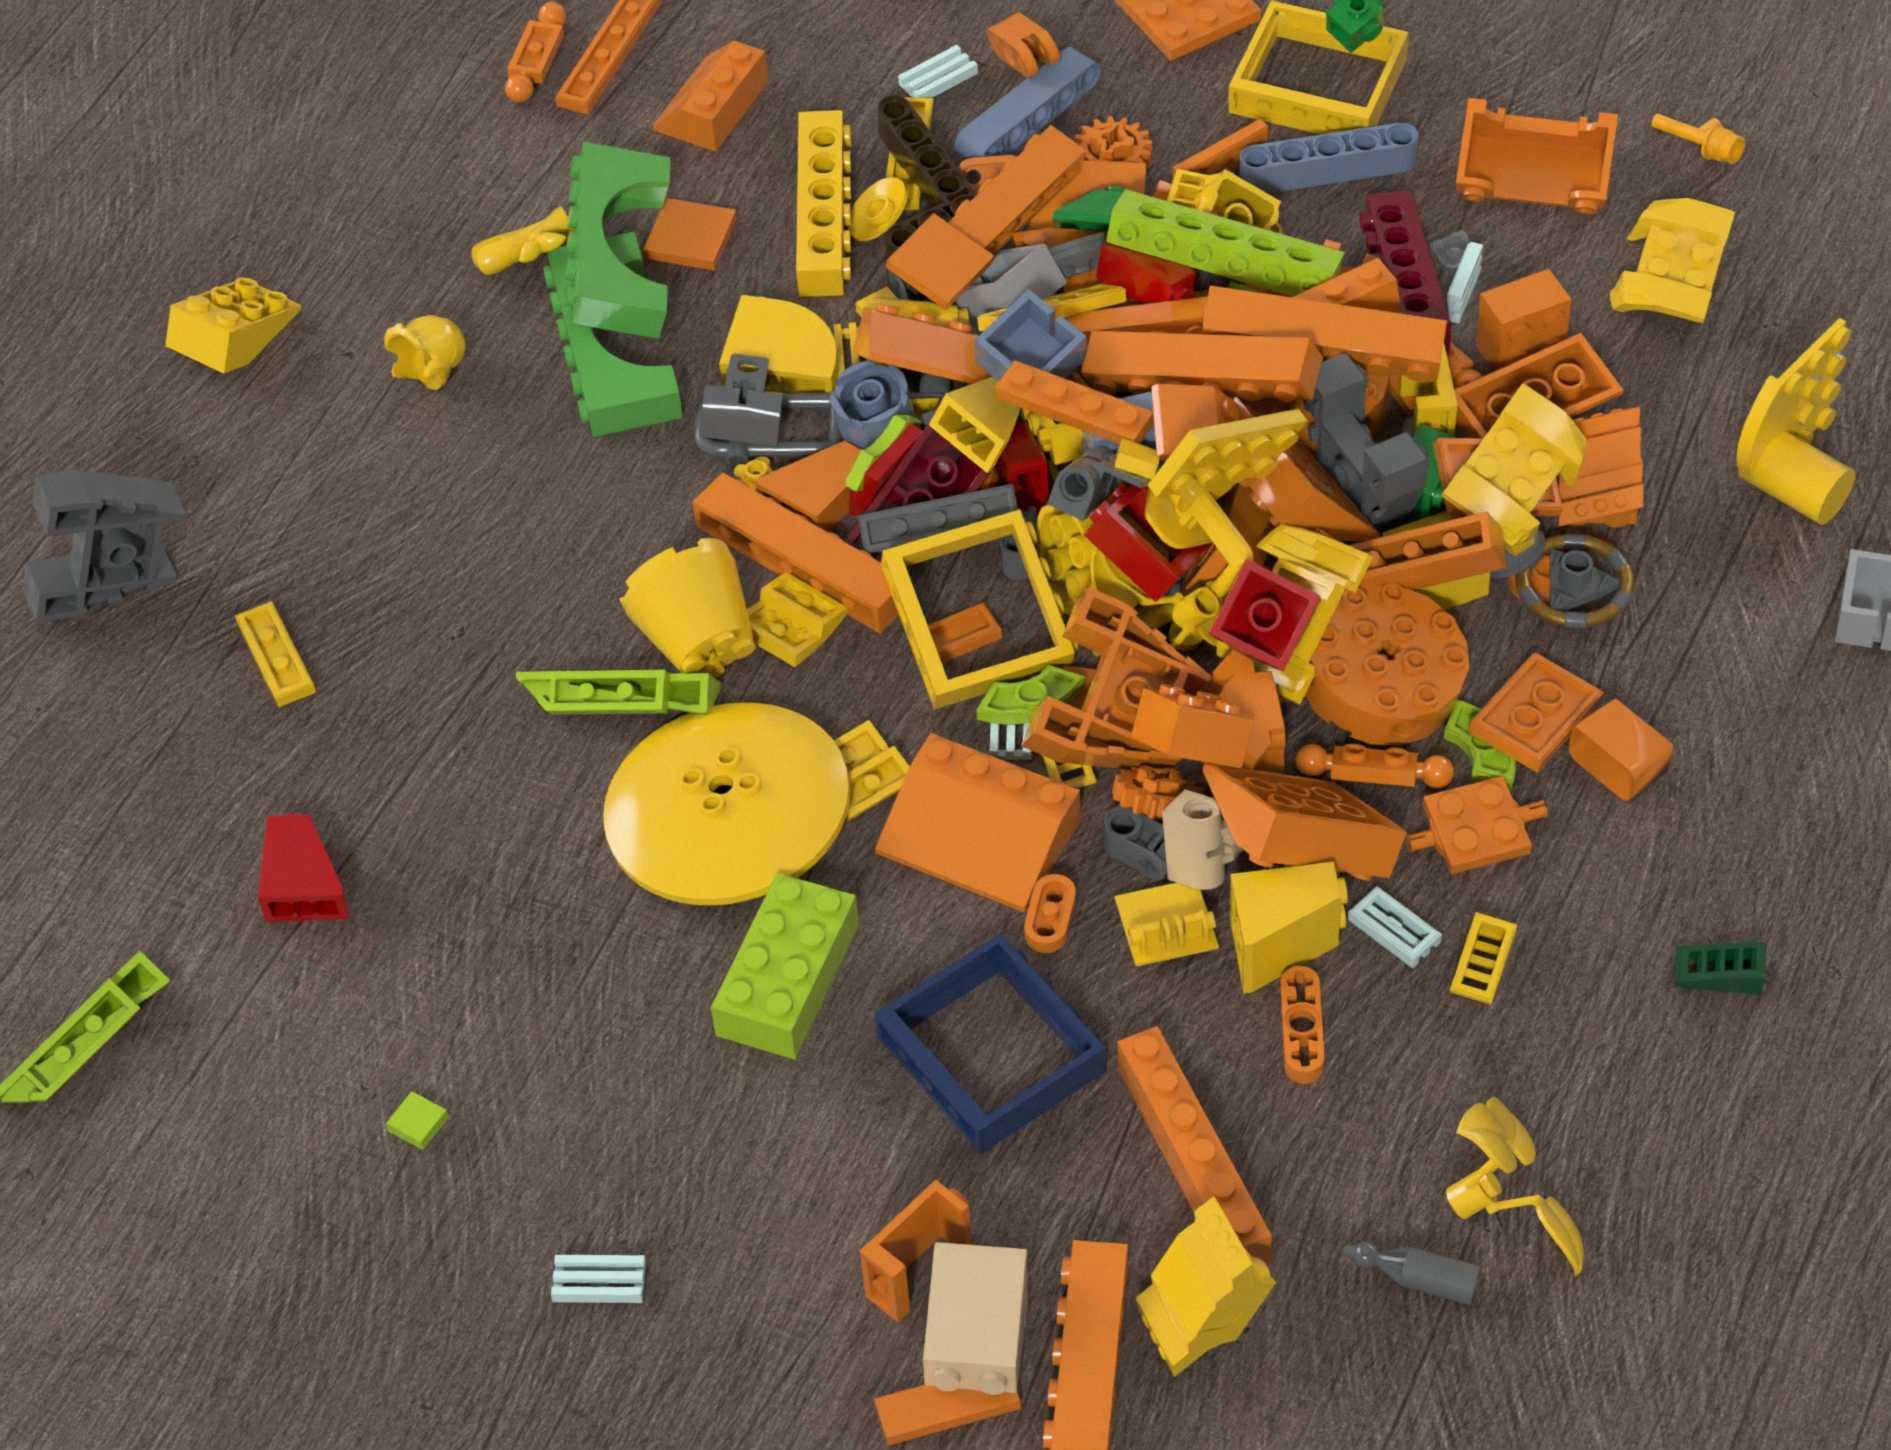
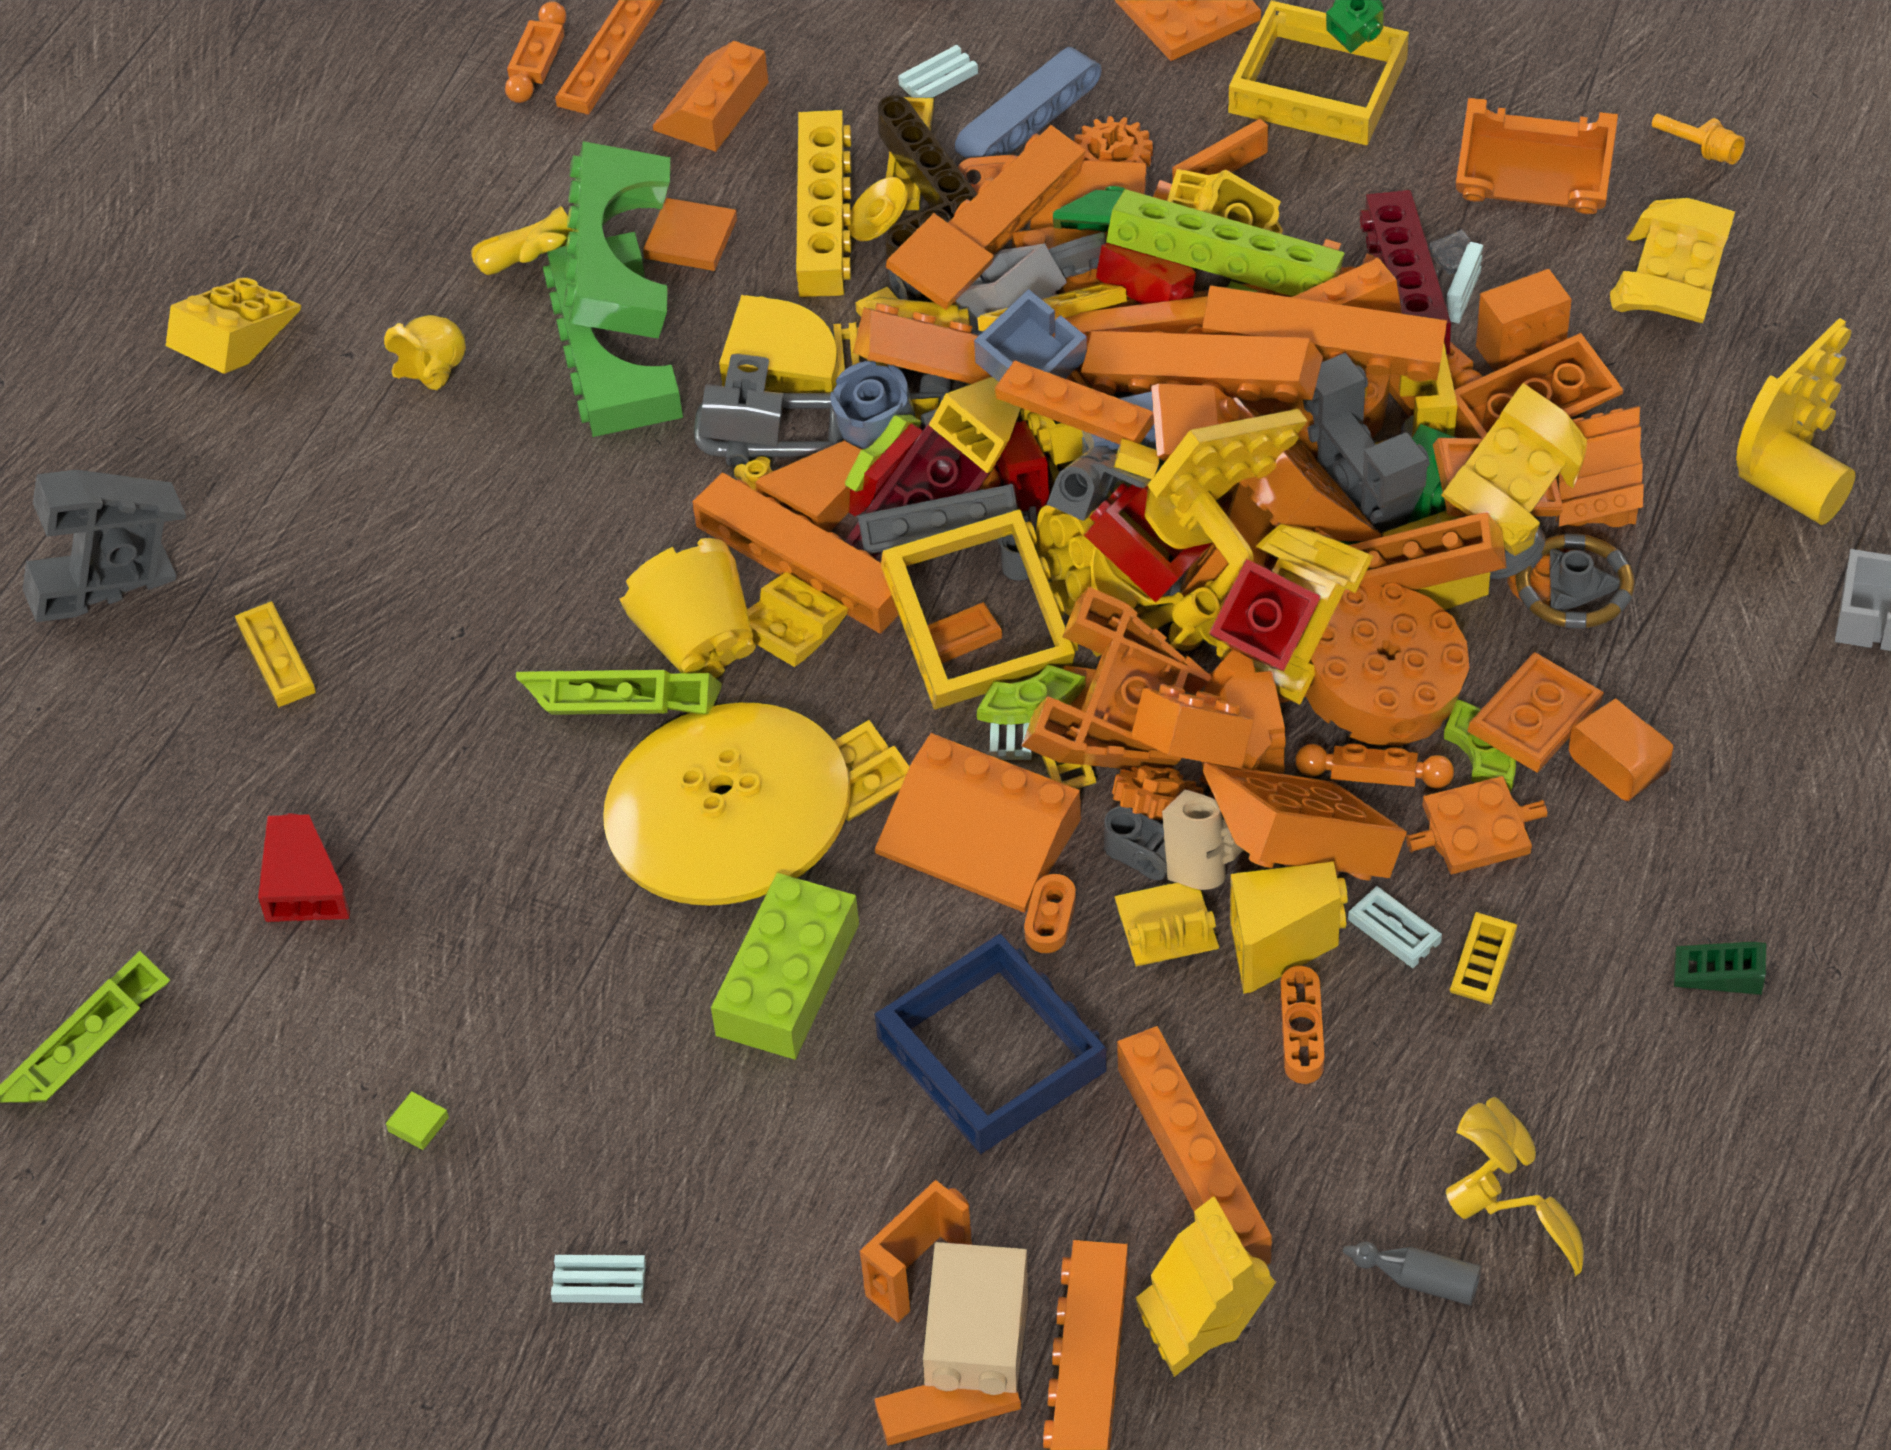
(1022, 44): orange piece -> none
(1330, 158): sand blue beam -> none

